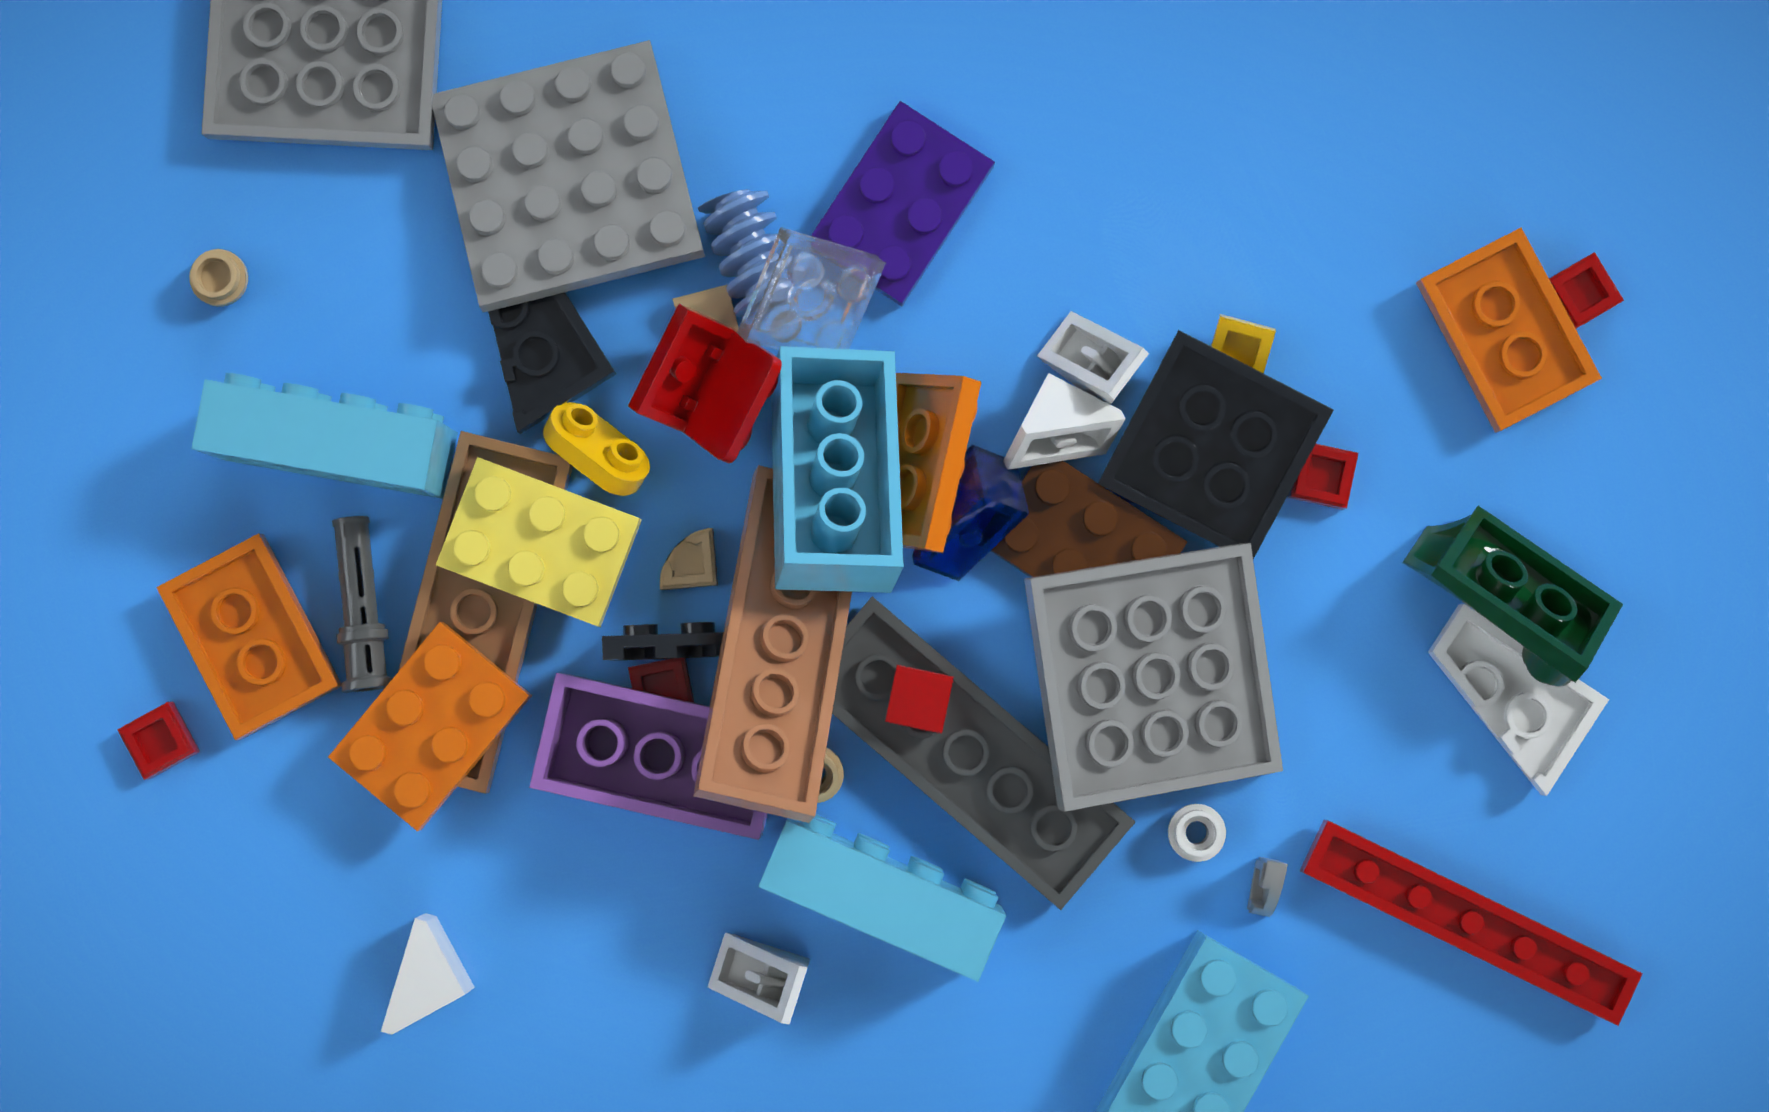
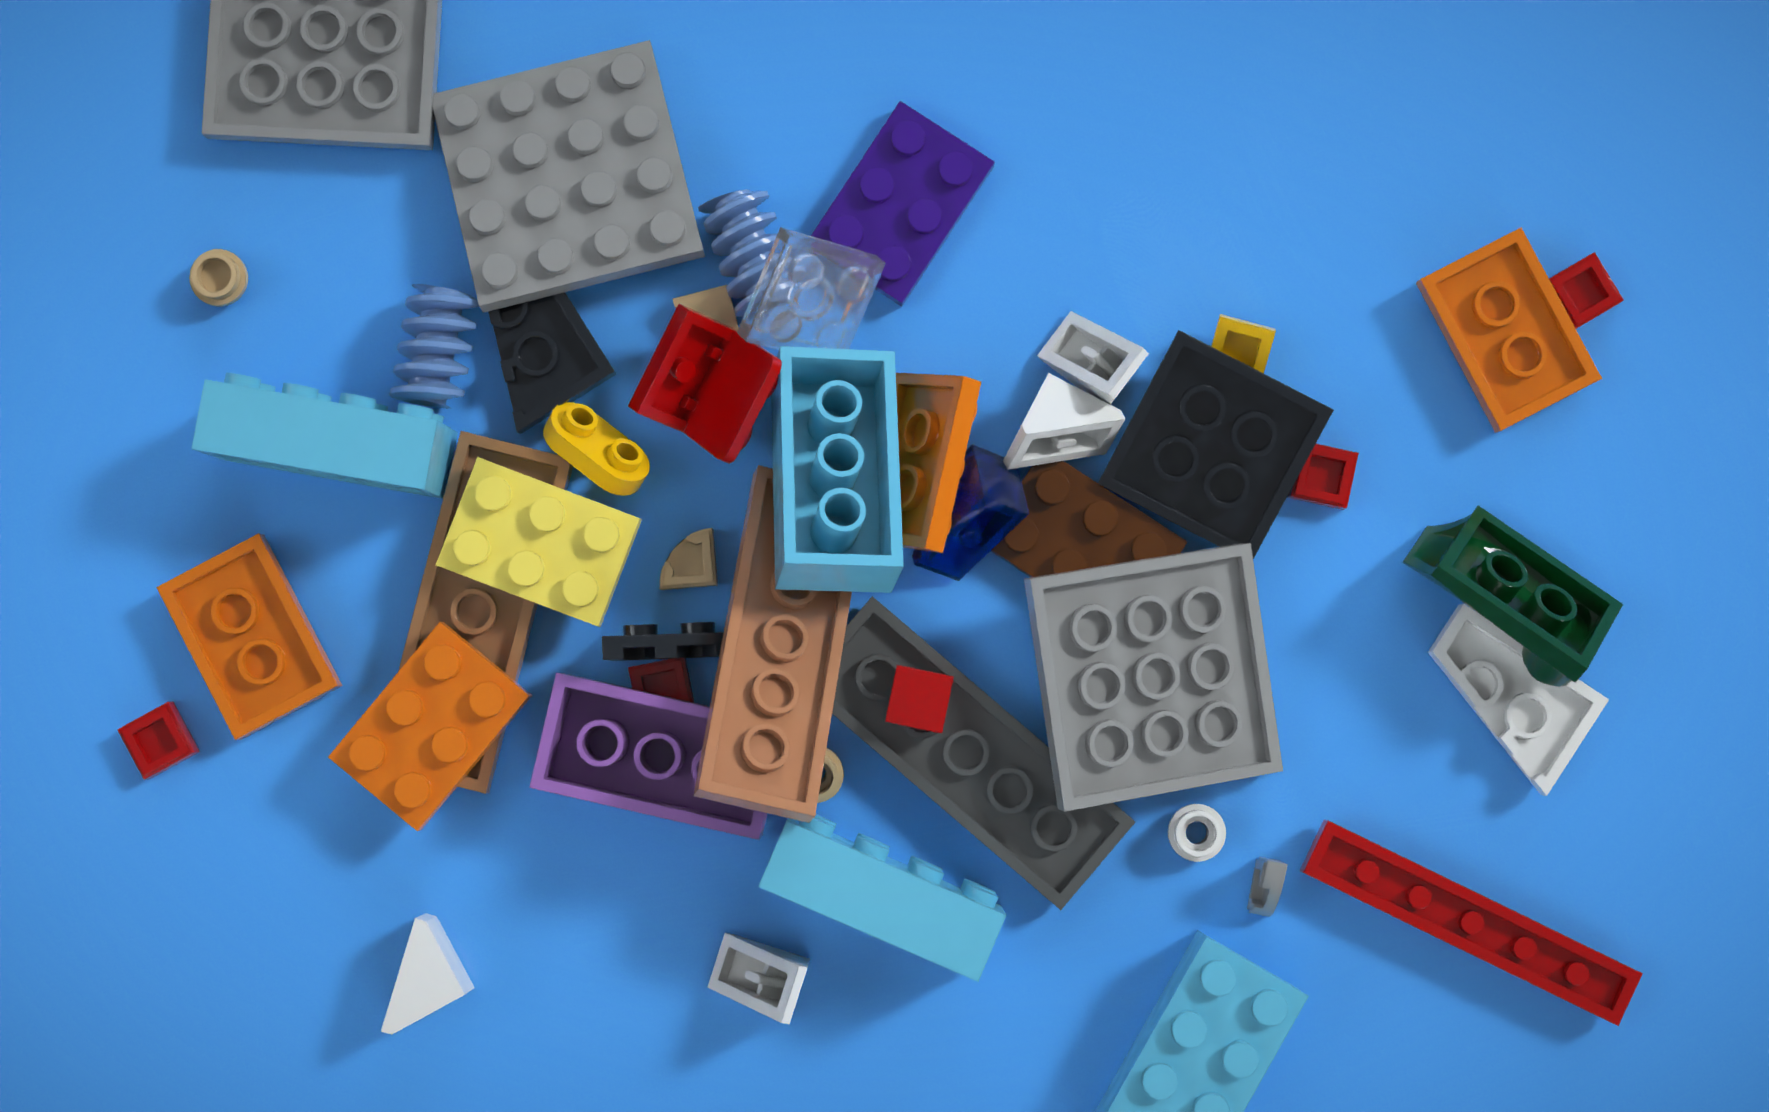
(362, 634): dark grey pin -> none
(434, 346): none -> medium blue piece

